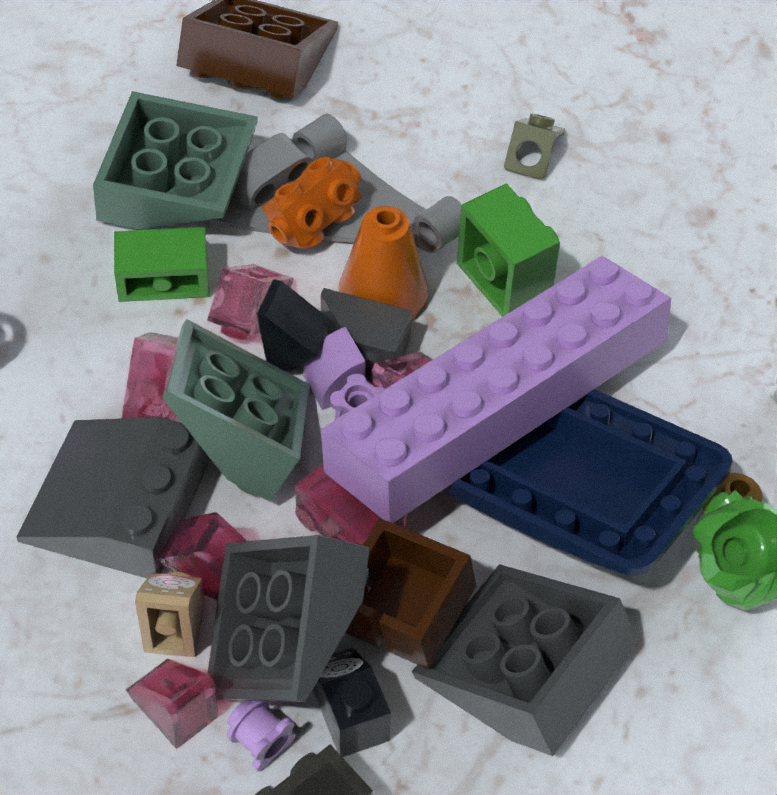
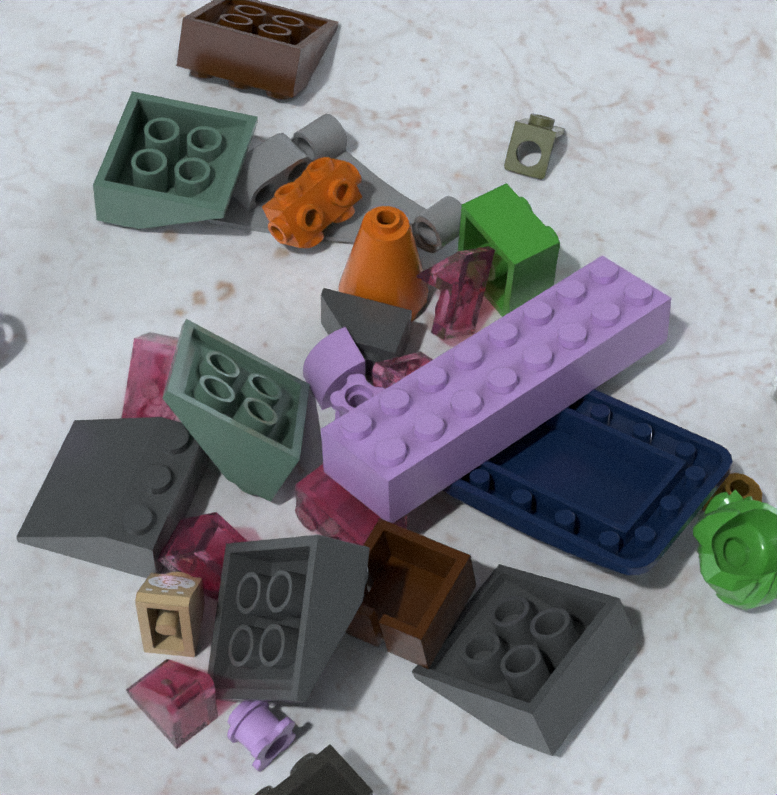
(161, 264): bright green brick -> none
(240, 297): clear pink slope -> none
(289, 327): black slope -> none
(352, 703): black slope -> none
(462, 287): none -> clear pink slope

